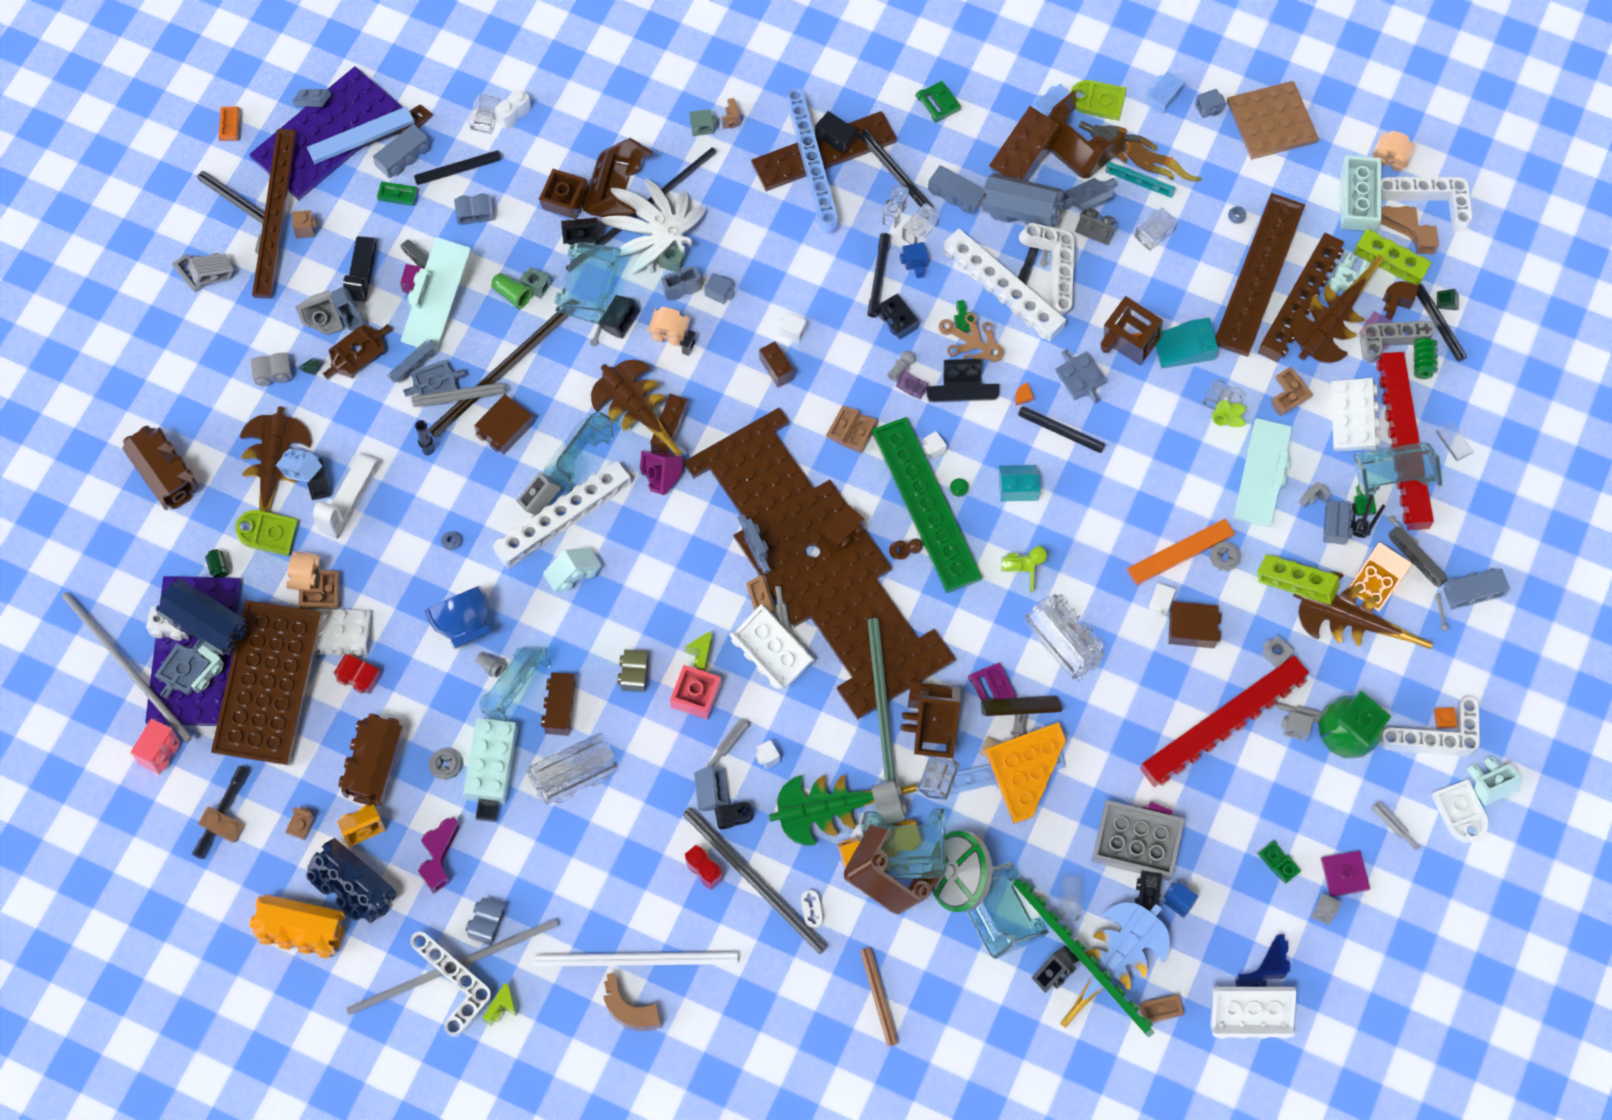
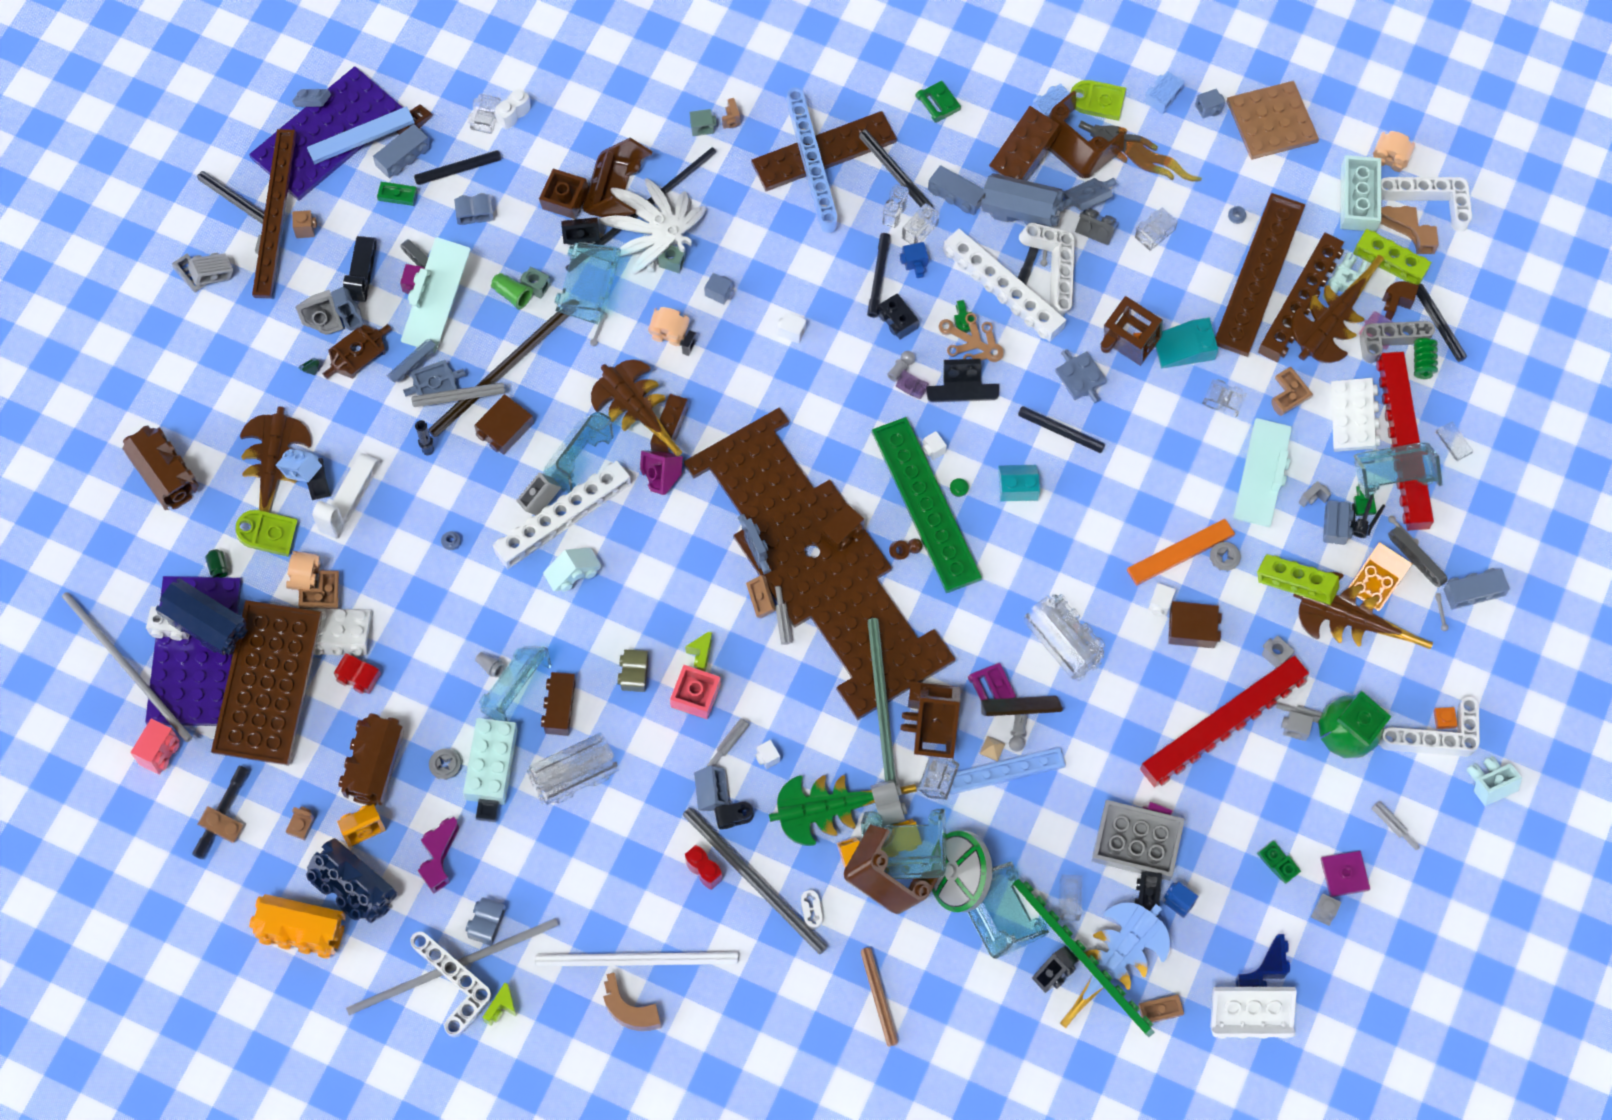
(181, 669): sand blue plate -> none
(212, 670): light aqua bracket -> none
(229, 123): orange plate -> none
(271, 369): light grey brick -> none
(461, 616): blue plate -> none
(619, 316): black brick -> none
(681, 283): sand blue brick -> none
(771, 648): white bracket -> none
(776, 364): reddish brown brick -> none
(835, 132): black brick -> none
(851, 429): medium nougat slope -> none
(1023, 394): orange tile -> none
(1024, 563): lime piece -> none
(1024, 768): light orange plate -> none
(1140, 179): teal slope -> none
(1229, 414): lime plate -> none
(1448, 299): dark green slope -> none
(1461, 810): white tile -> none

